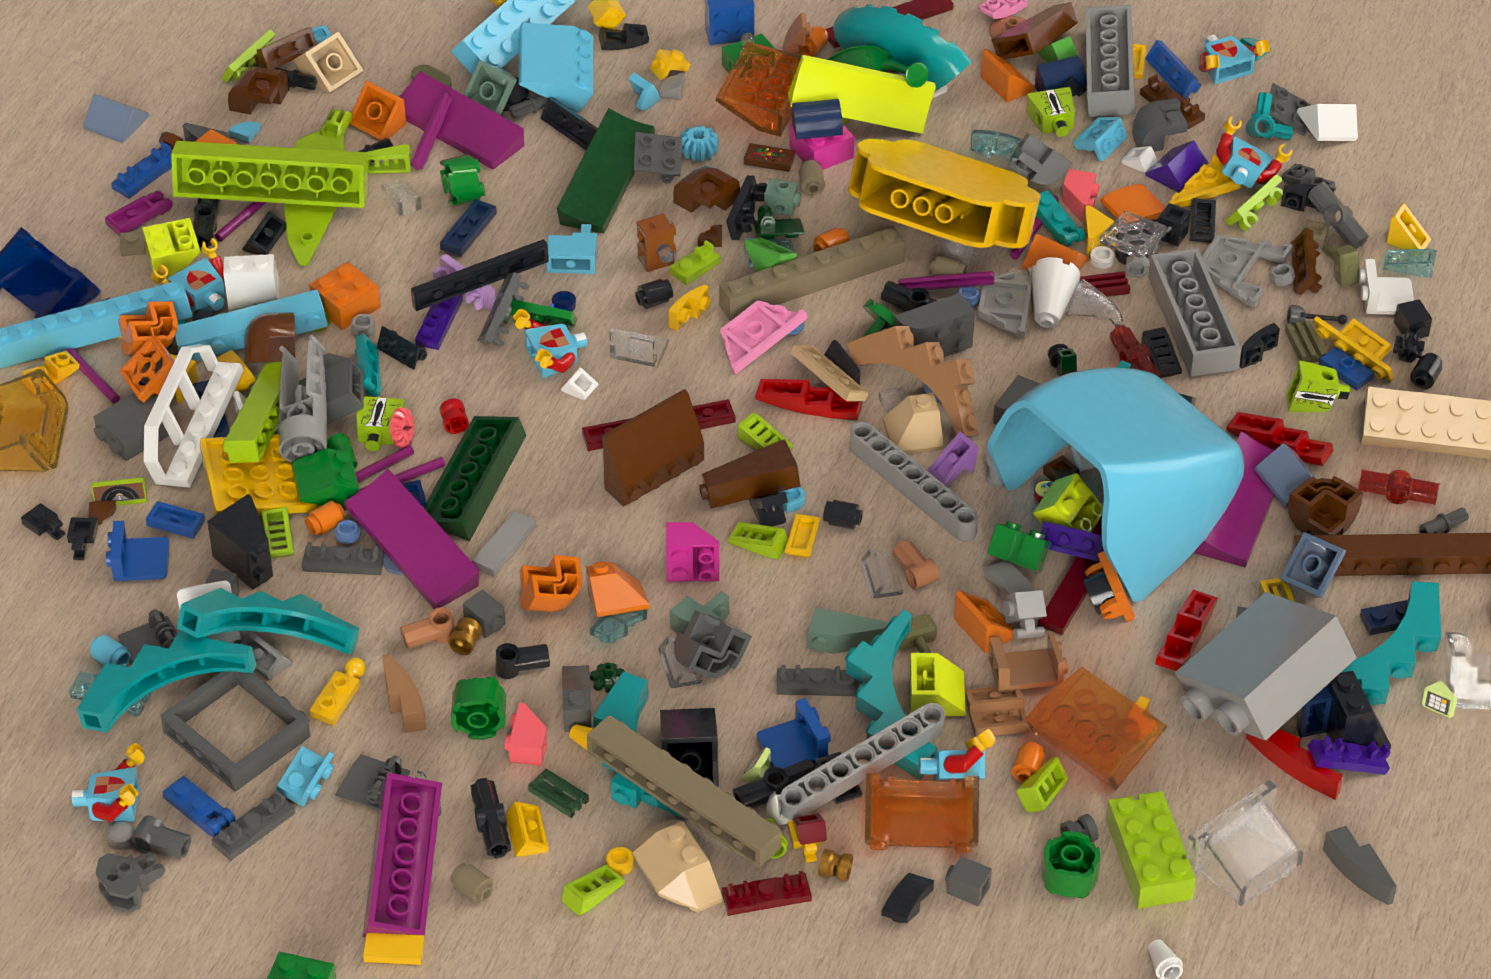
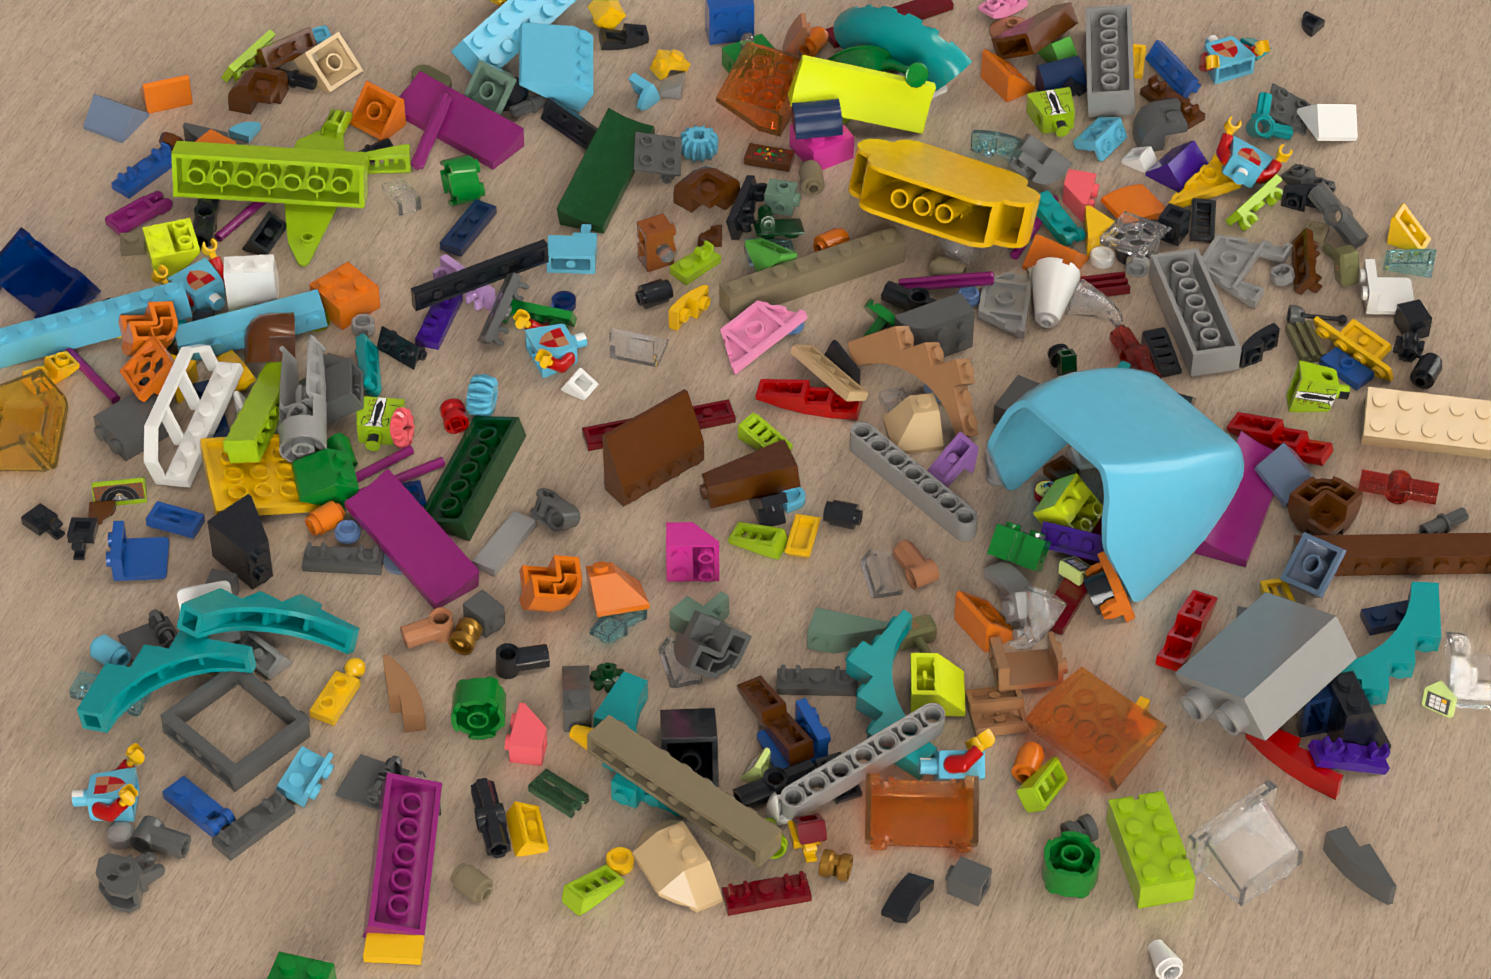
(166, 94): none -> orange slope
(273, 516): lime slope -> none
(482, 395): none -> medium azure gear
(554, 511): none -> dark grey piece
(773, 716): none -> reddish brown slope
(1042, 613): none -> clear hat
(1073, 569): none -> yellowish green slope
(1311, 23): none -> black tile

